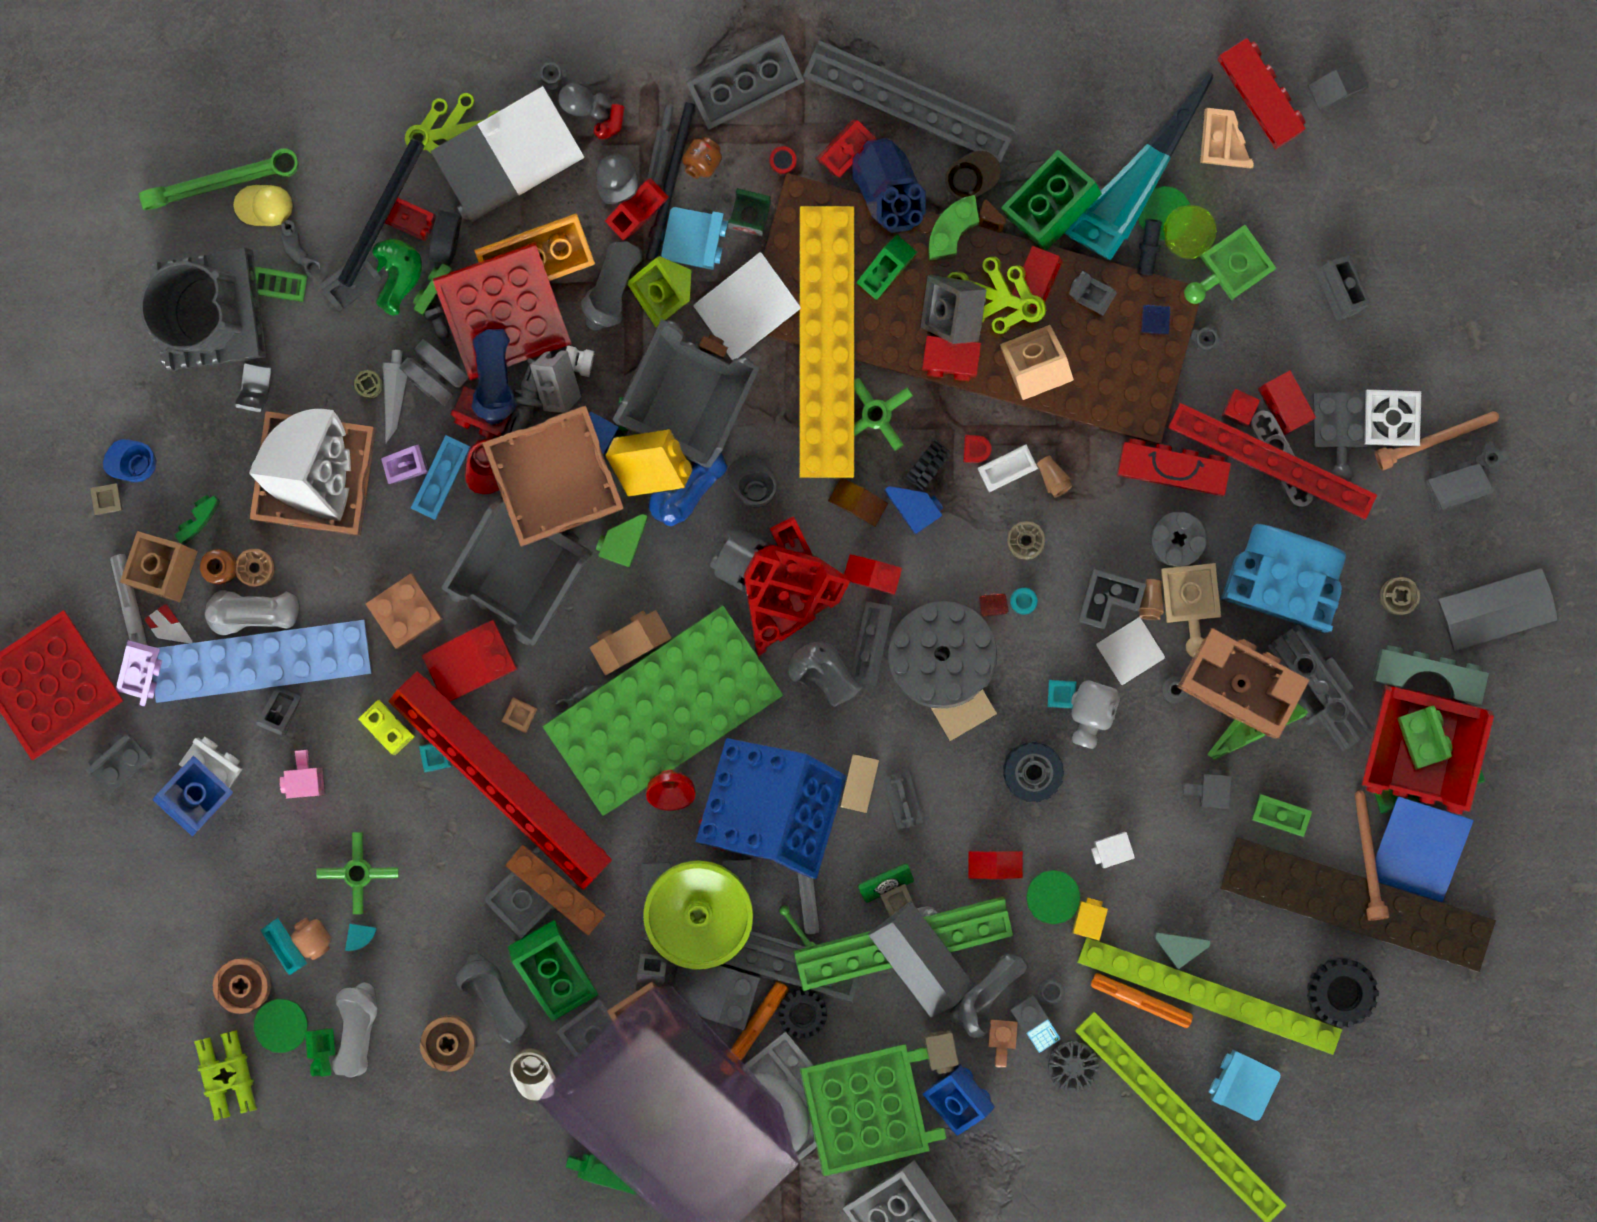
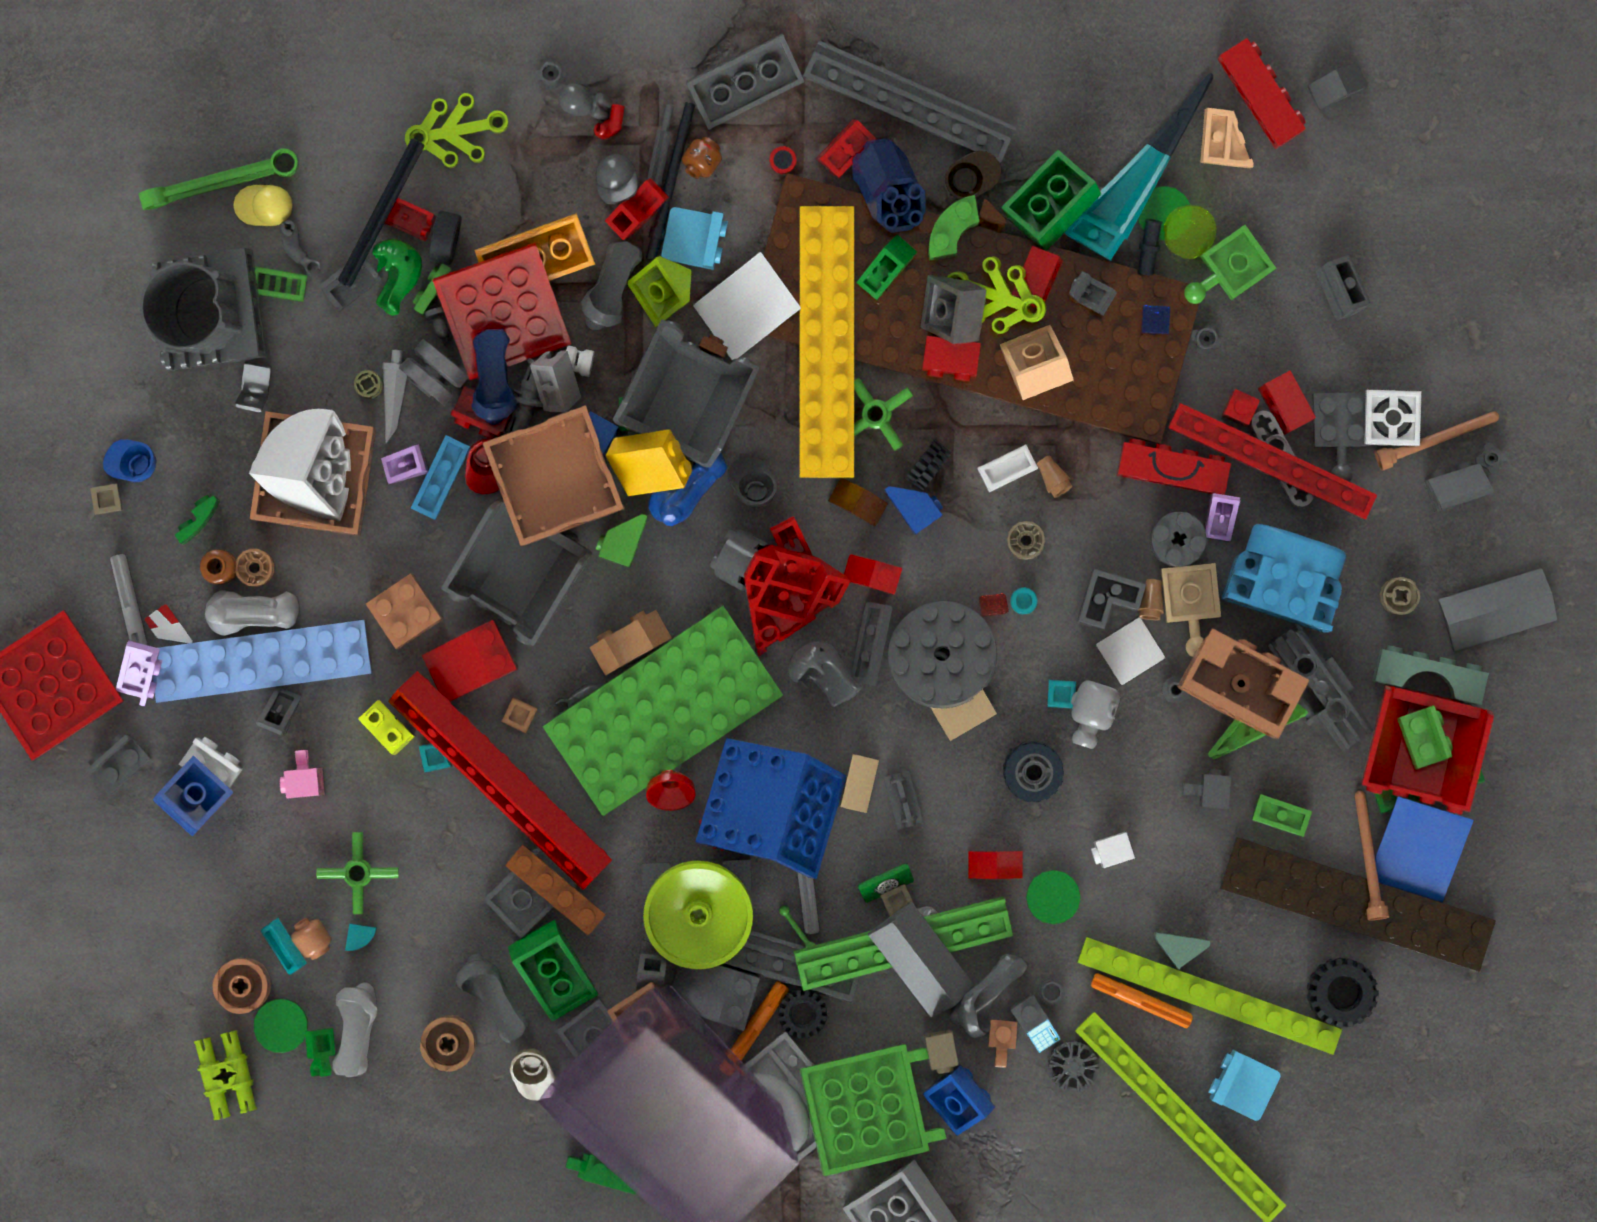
(158, 566): medium nougat slope -> none
(507, 154): door -> none
(746, 199): dark green piece -> none
(976, 449): red tile -> none
(1090, 919): yellow brick -> none
(1221, 516): none -> lavender slope

